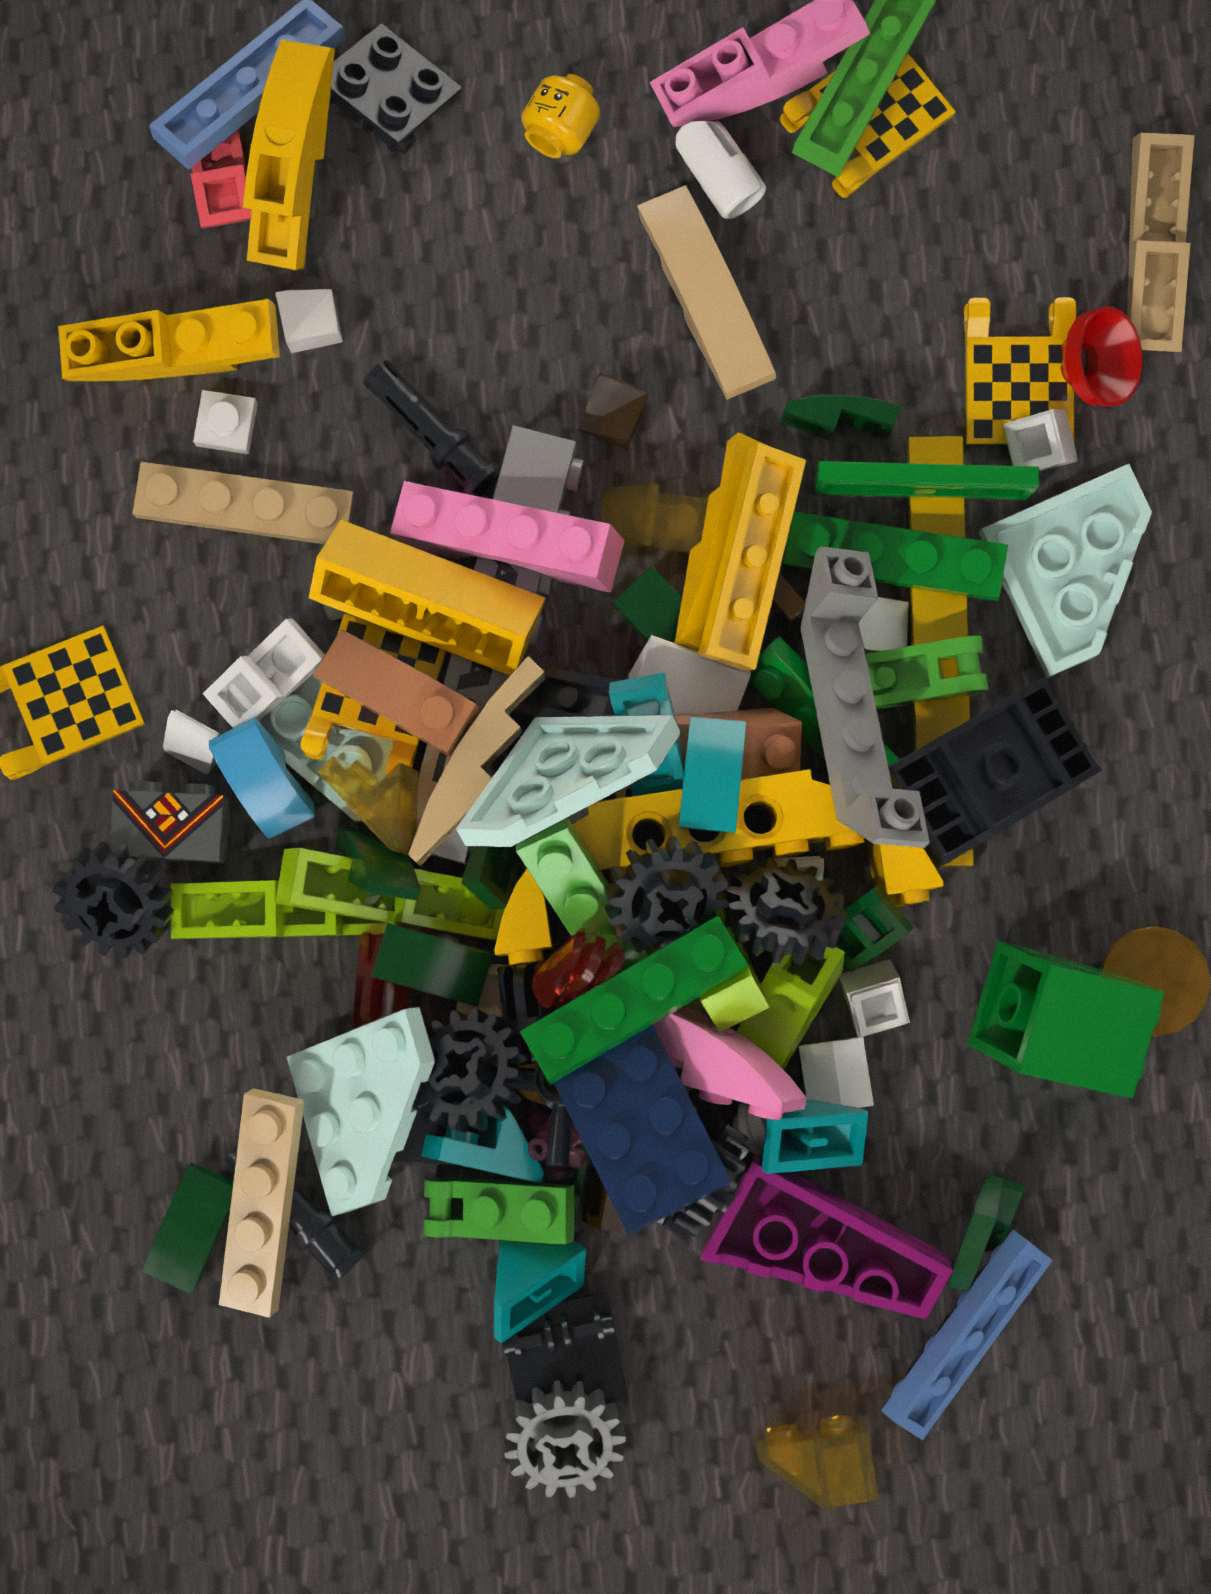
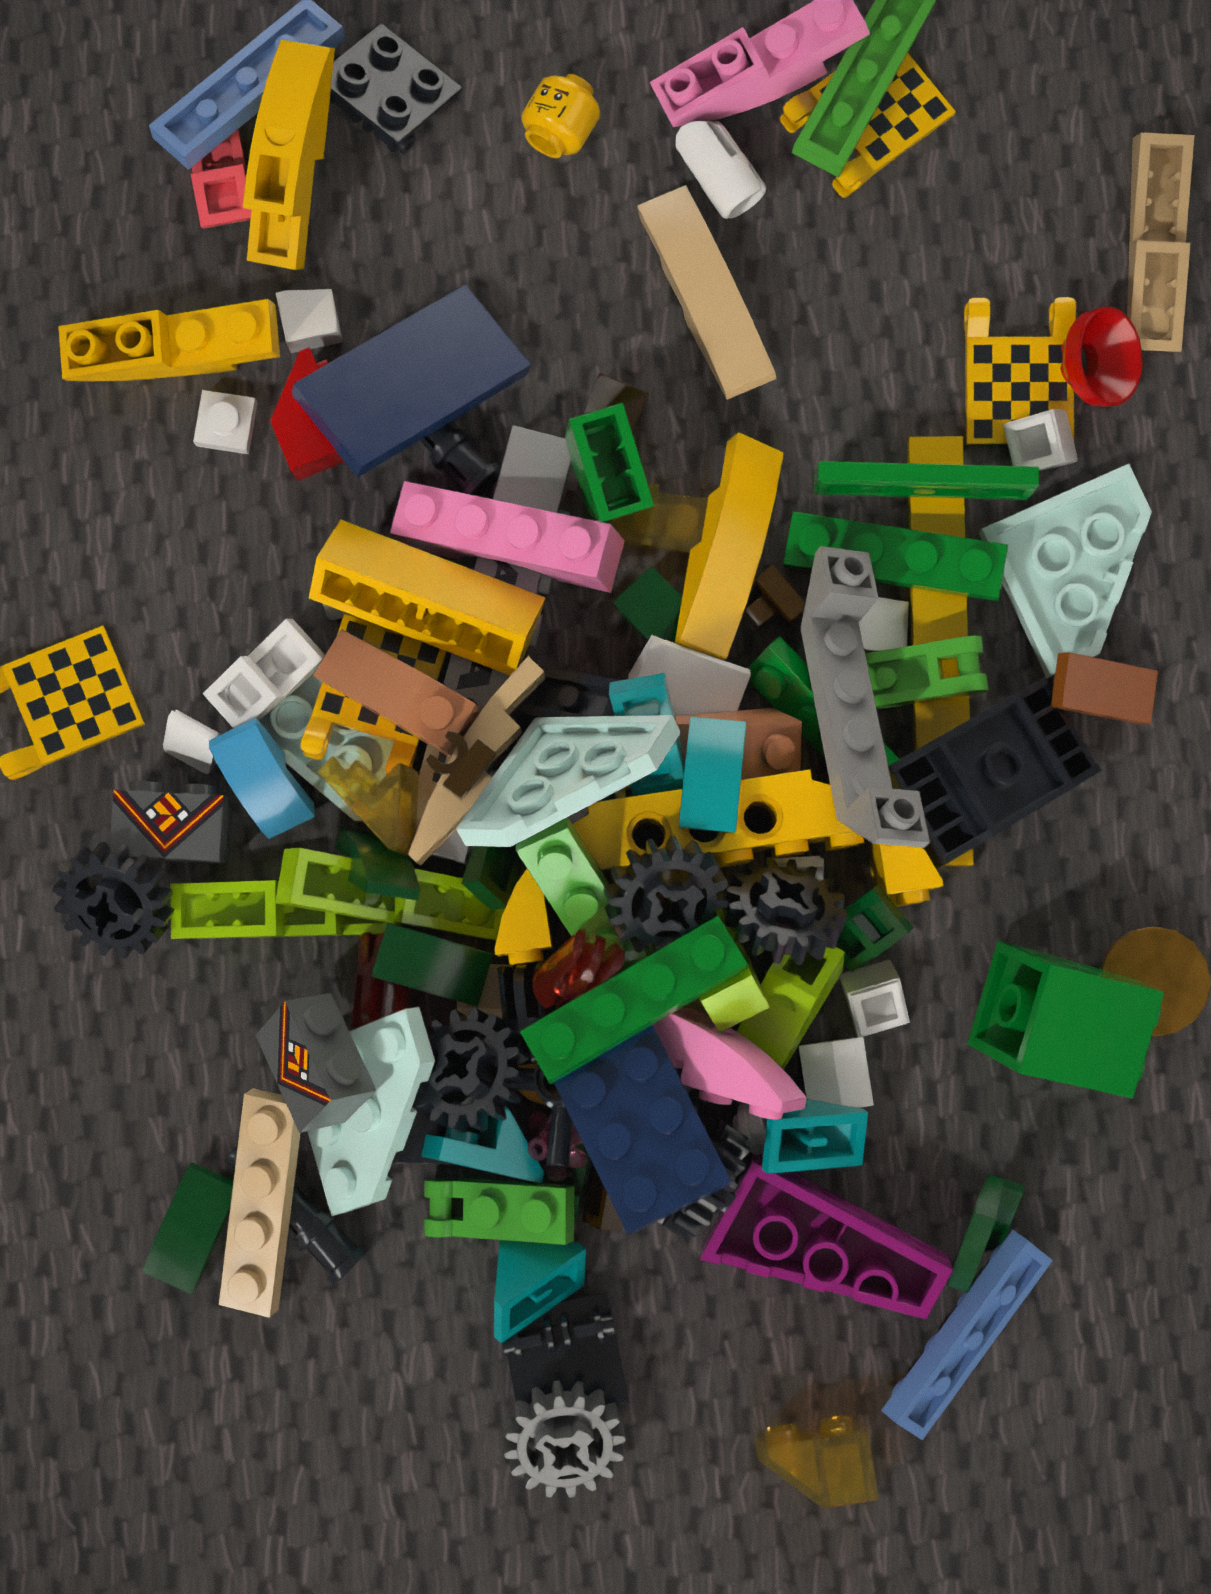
(240, 503): tan plate -> none
(300, 439): none -> red slope
(315, 1062): none -> dark grey brick
(410, 380): none -> dark blue piece
(466, 767): none -> dark brown tile
(607, 464): none -> green torso
(752, 557): yellow plate -> none
(821, 413): dark green slope -> none
(1104, 688): none -> dark orange tile

